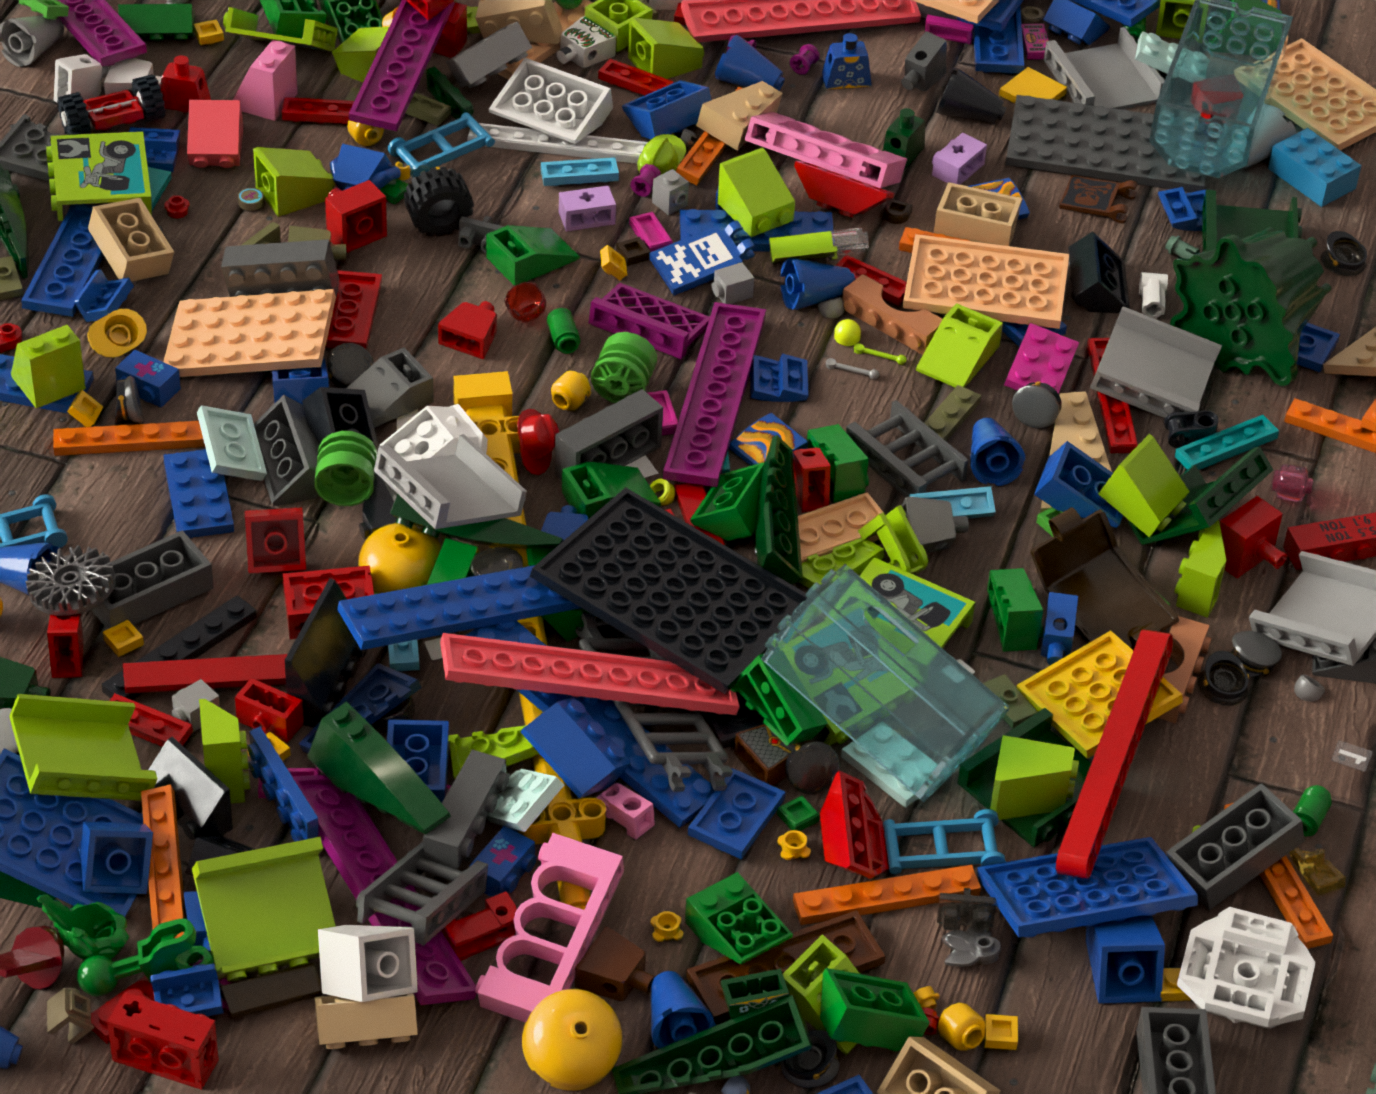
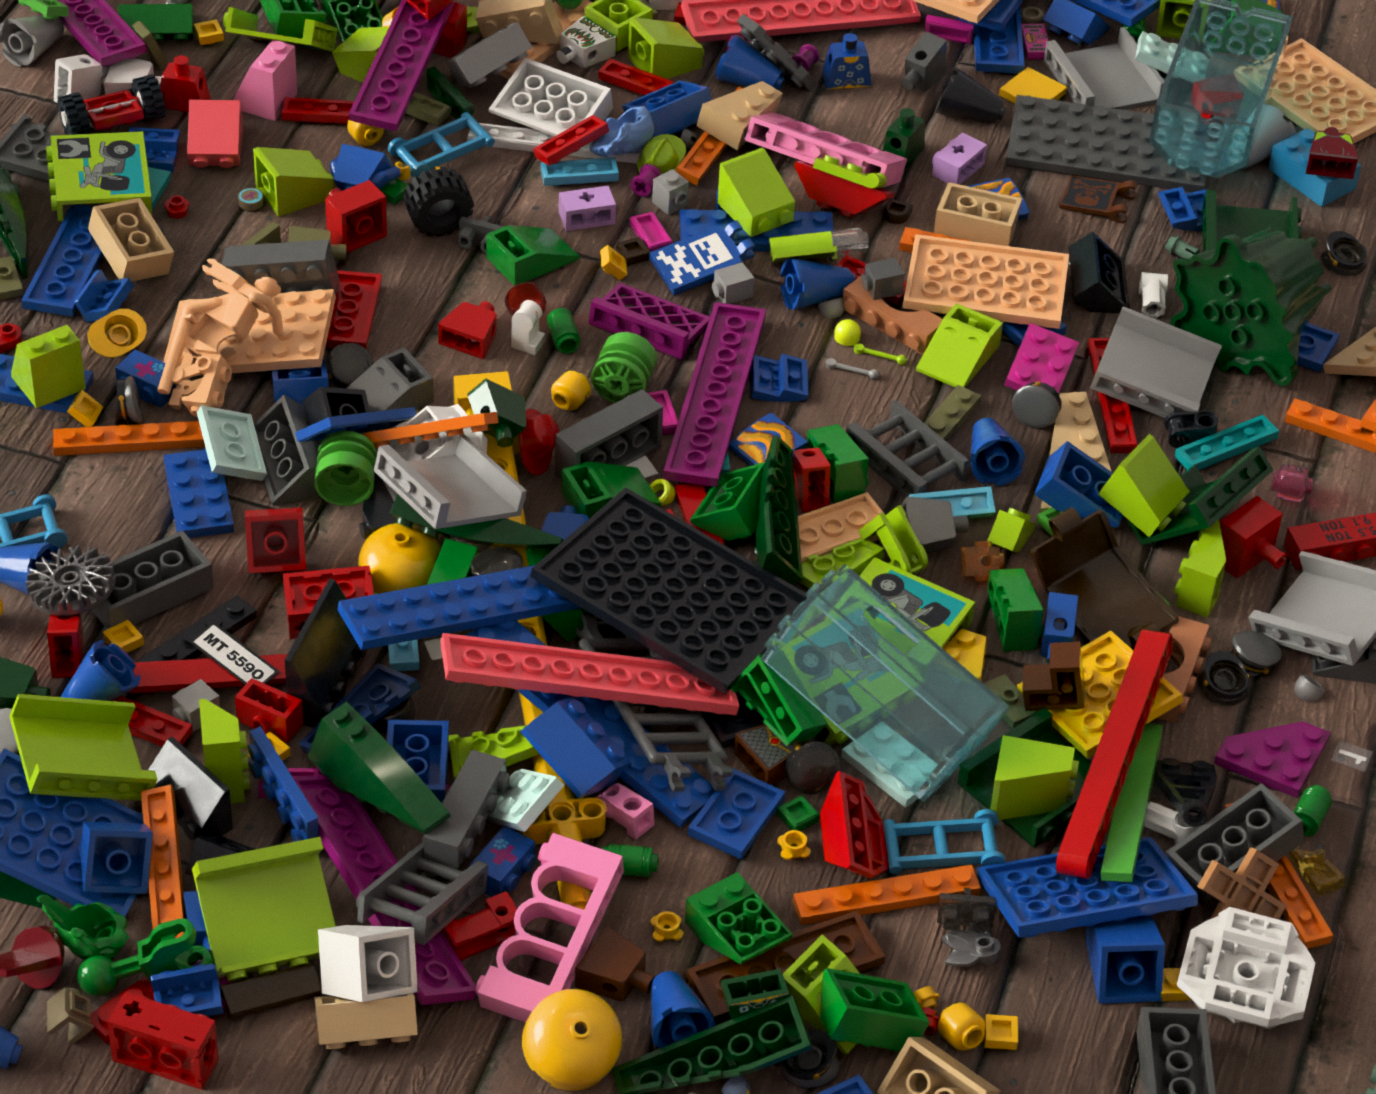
(103, 674): none -> blue cone
(152, 47): none -> olive plate
(202, 330): none -> light nougat piece
(233, 655): none -> white sticker
(356, 422): none -> blue tile
(431, 430): none -> orange plate
(509, 407): none -> dark green torso
(525, 328): none -> white leg
(571, 140): none -> red plate
(625, 134): none -> medium blue piece
(637, 860): none -> green head
(775, 53): none -> dark grey plate
(850, 172): none -> lime plate
(883, 278): none -> dark grey brick
(969, 651): none -> yellow wing
(972, 557): none -> clear orange brick
(1011, 529): none -> lime slope
(1058, 683): none -> reddish brown brick
(1131, 809): none -> bright green tile
(1168, 822): none -> white piece
(1173, 776): none -> black plate
(1245, 887): none -> medium nougat plate
(1275, 755): none -> magenta plate
(1332, 154): none -> dark red torso

